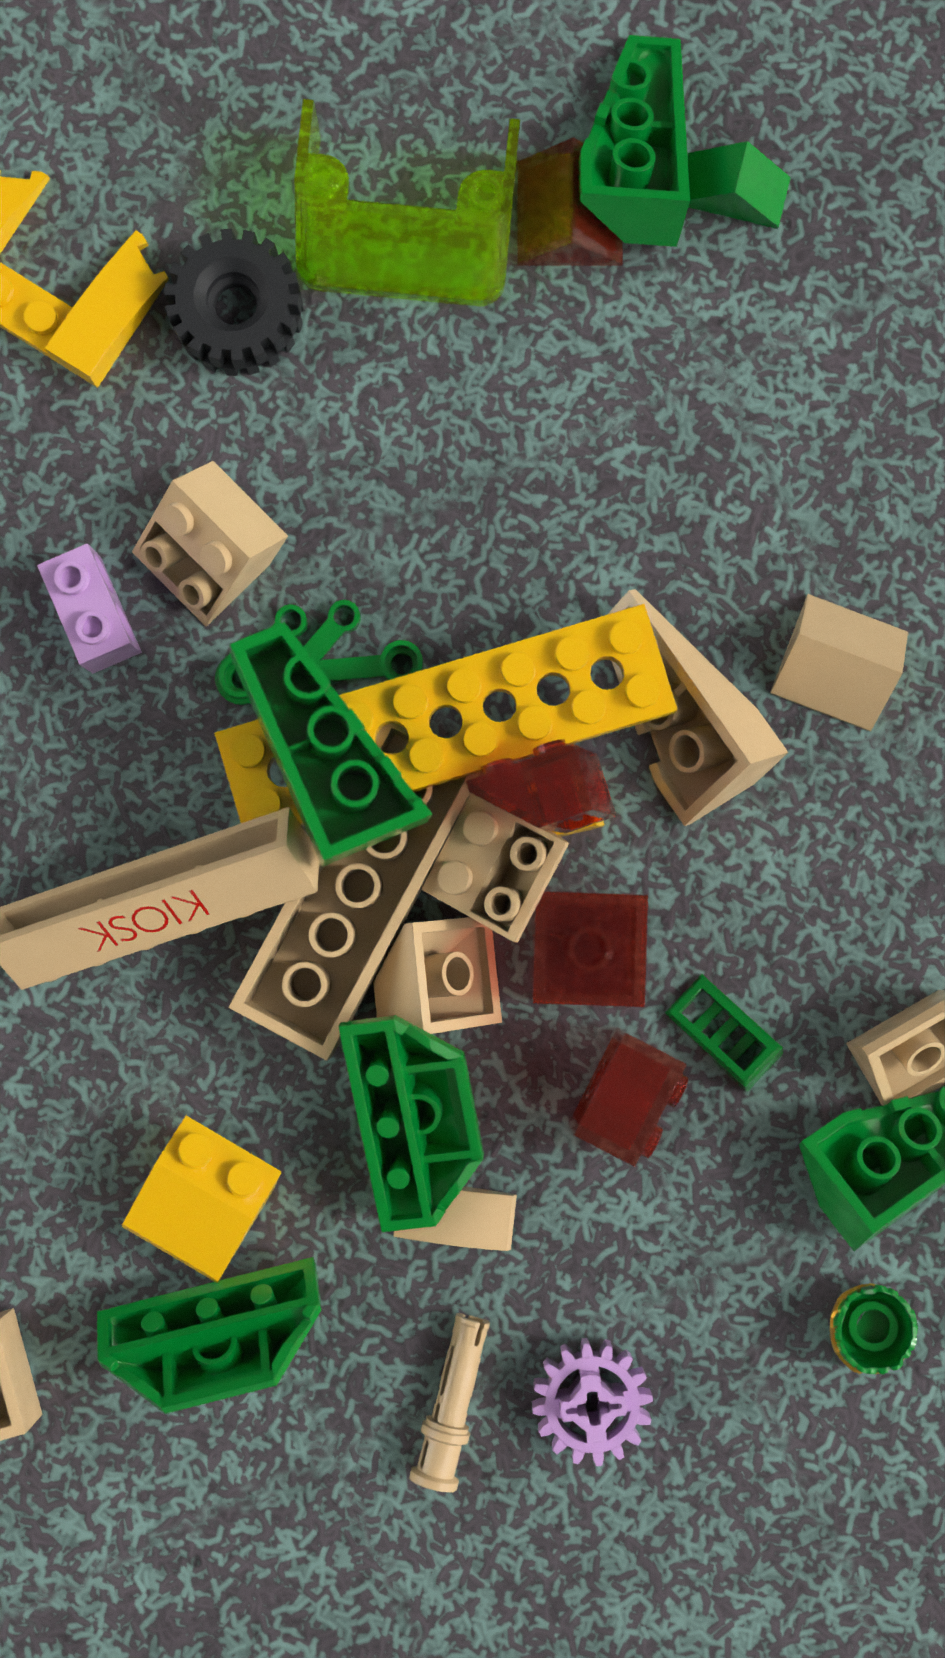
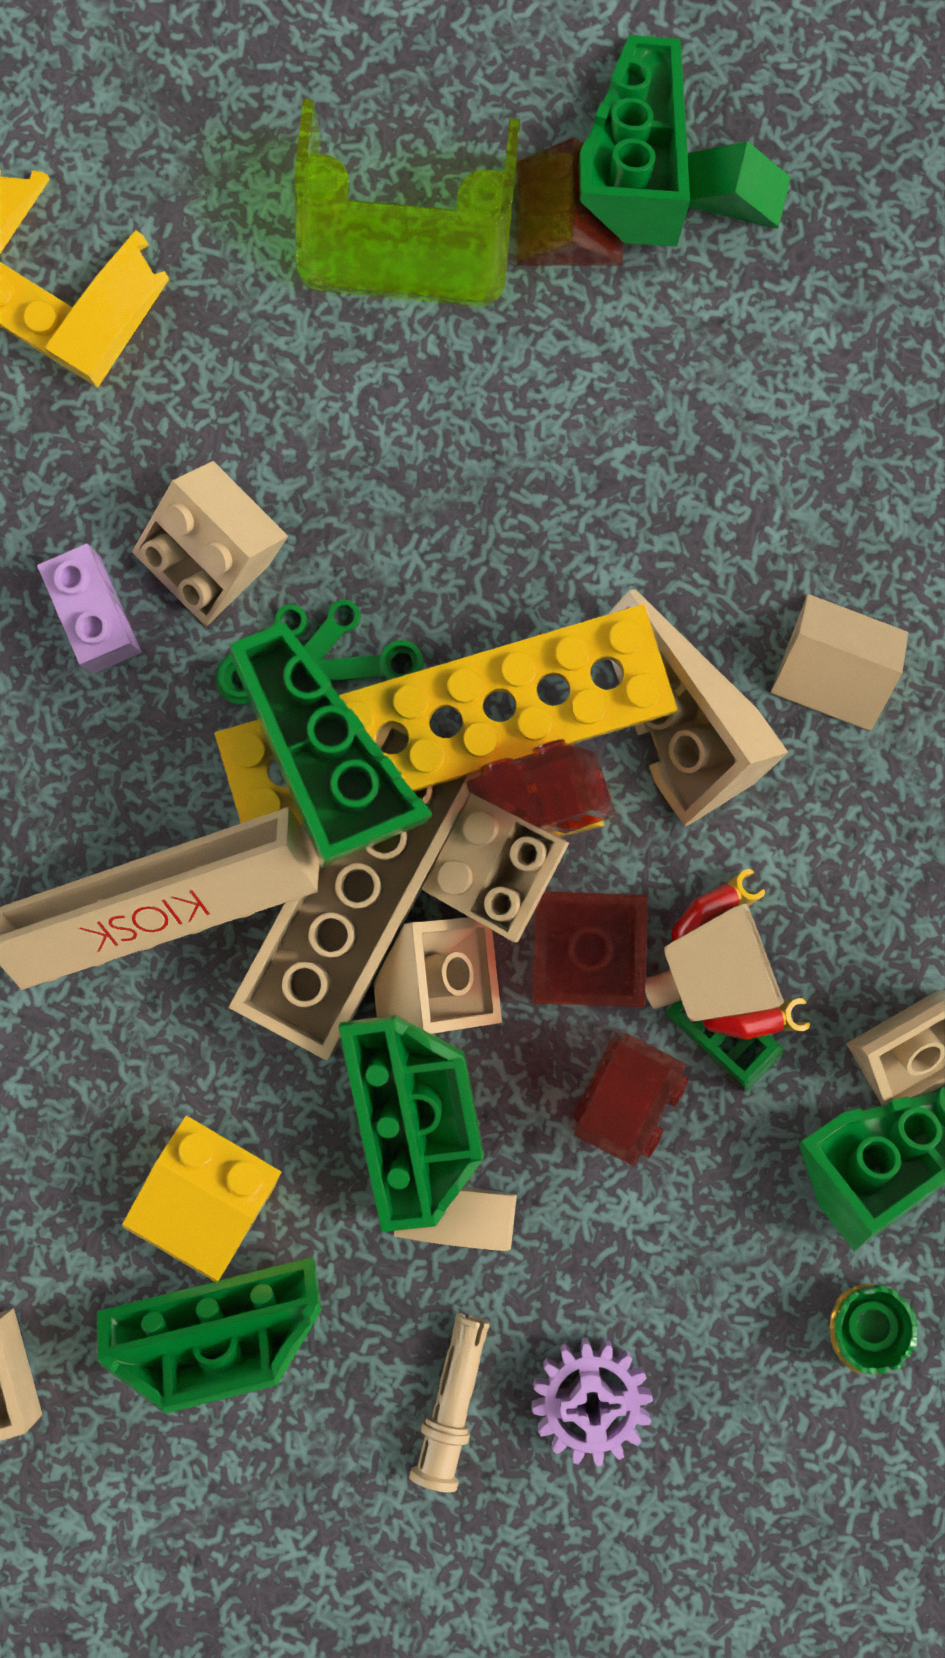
(226, 266): black tyre -> none
(723, 968): none -> tan torso

